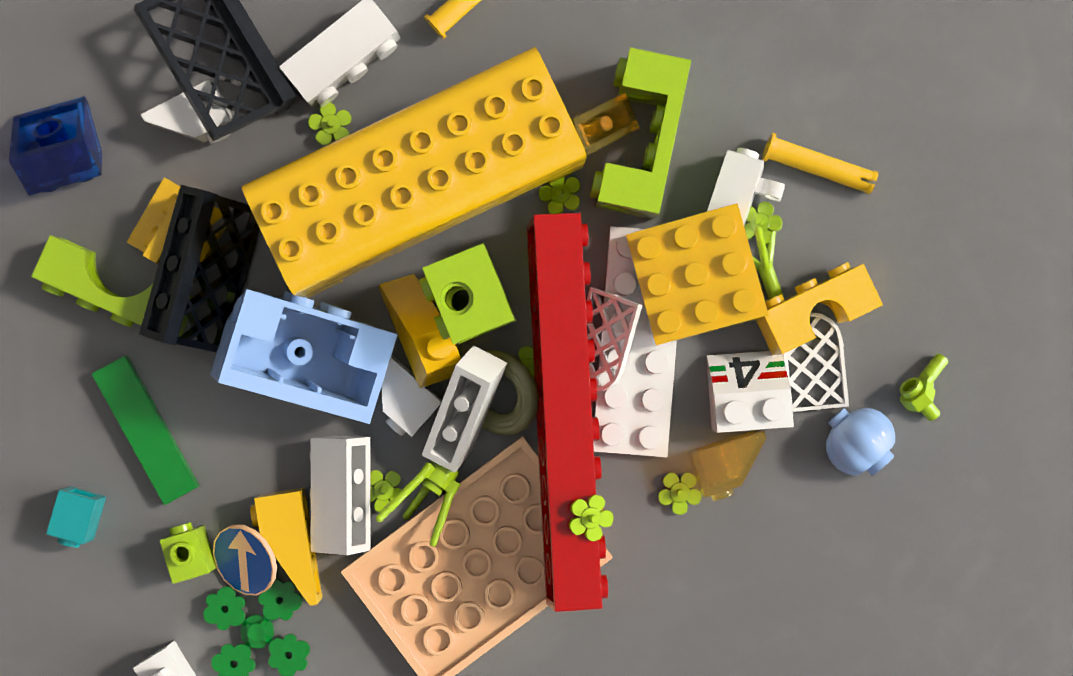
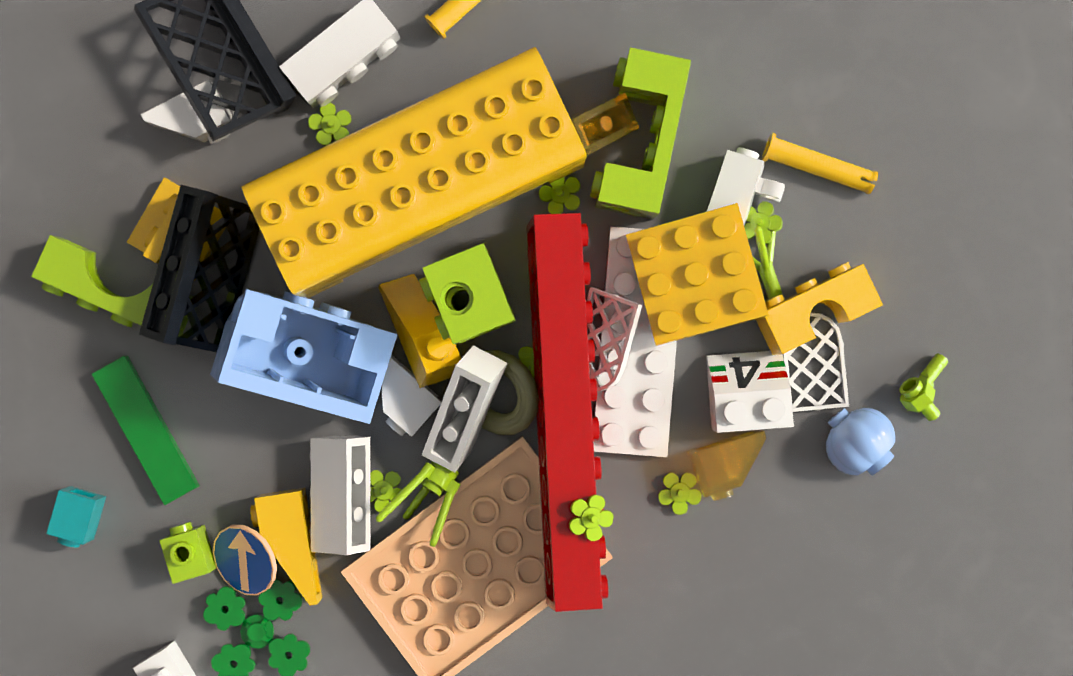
(55, 146): clear blue slope -> none

